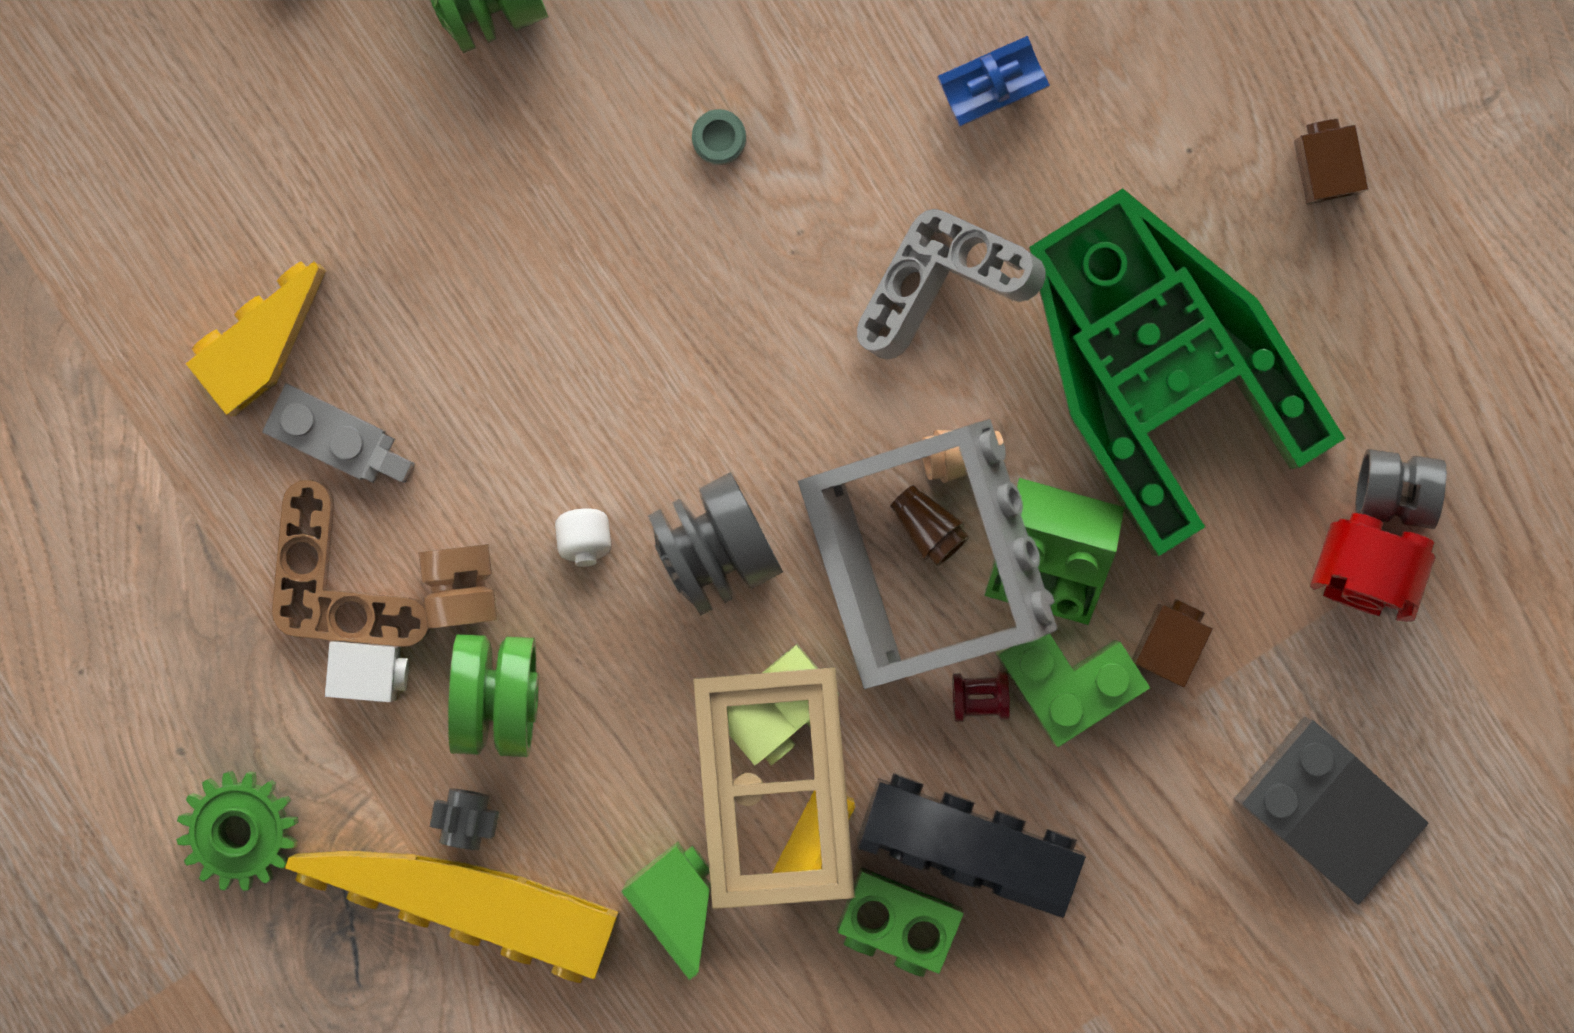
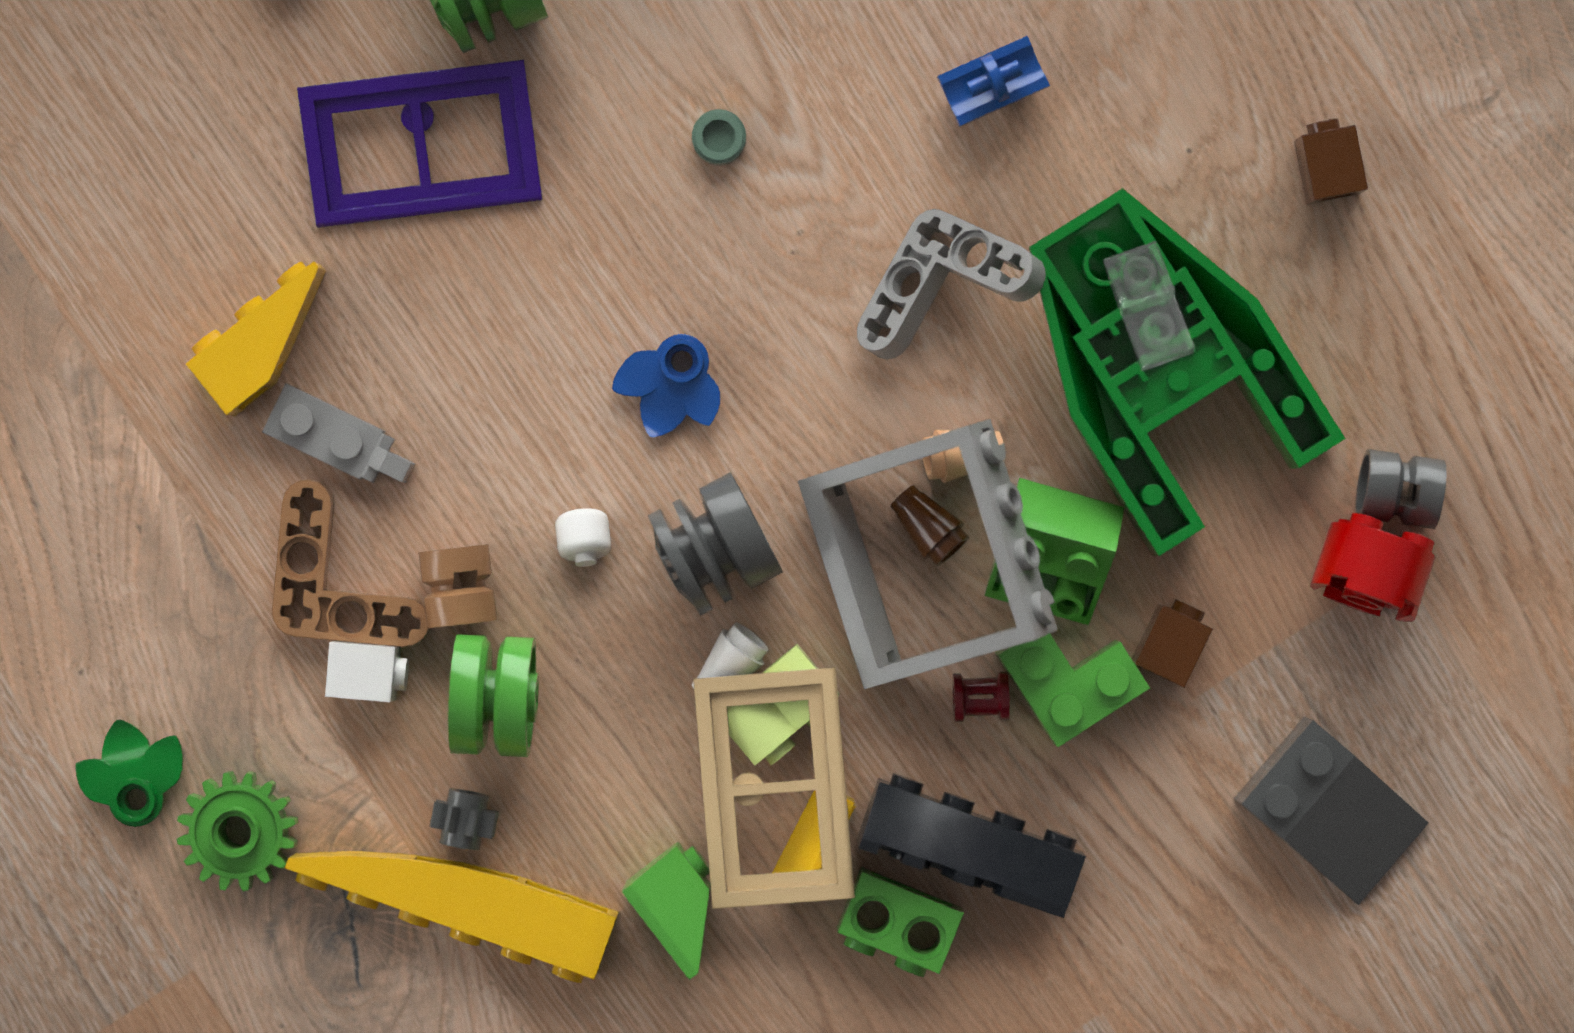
(131, 764): none -> green plate
(414, 90): none -> dark purple door
(666, 392): none -> blue plate
(734, 653): none -> white cone
(1148, 306): none -> clear slope

